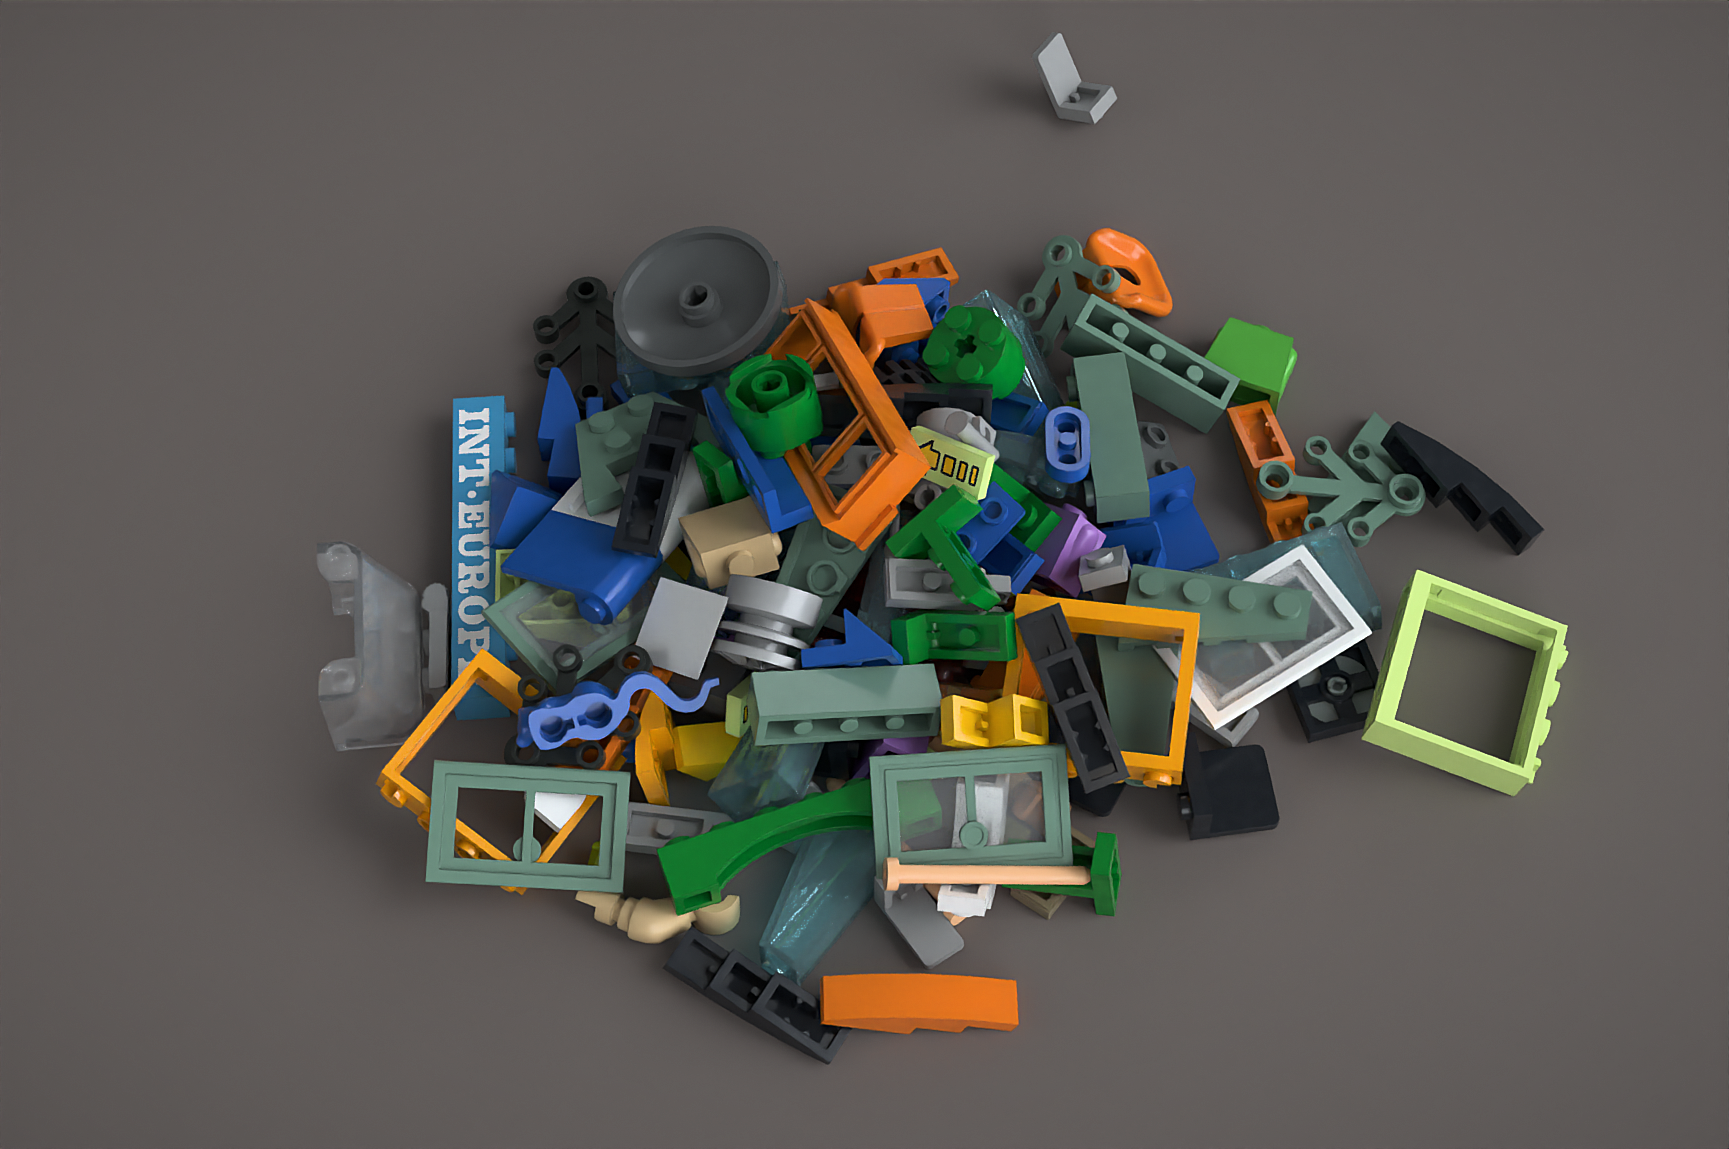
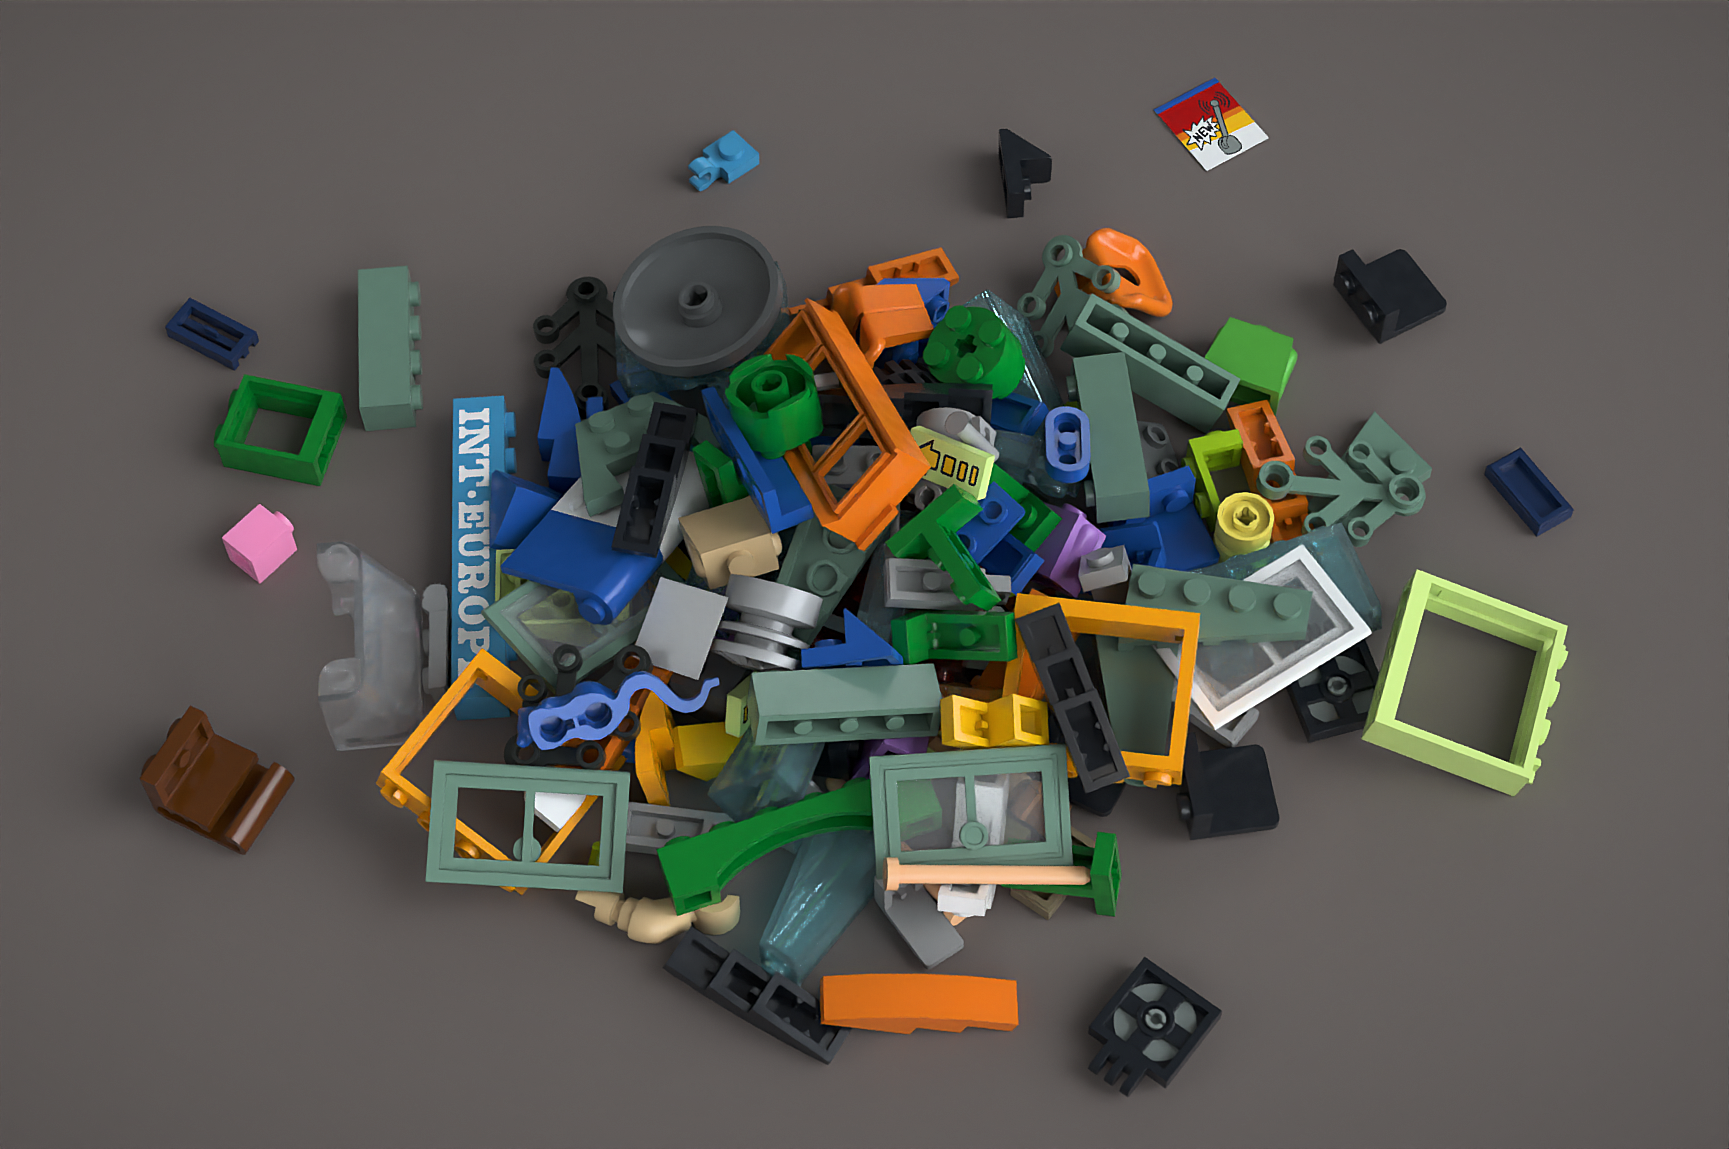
(213, 784): none -> reddish brown piece
(229, 359): none -> dark blue tile
(255, 392): none -> green window
(260, 542): none -> bright pink brick
(388, 348): none -> sand green brick
(724, 158): none -> dark azure plate
(1019, 168): none -> black slope
(1068, 94): light grey bracket -> none
(1150, 1028): none -> black piece
(1208, 454): none -> lime bracket
(1211, 124): none -> sticker
(1242, 525): none -> light yellow wheel
(1387, 293): none -> black bracket
(1470, 490): black slope -> none
(1528, 492): none -> dark blue tile

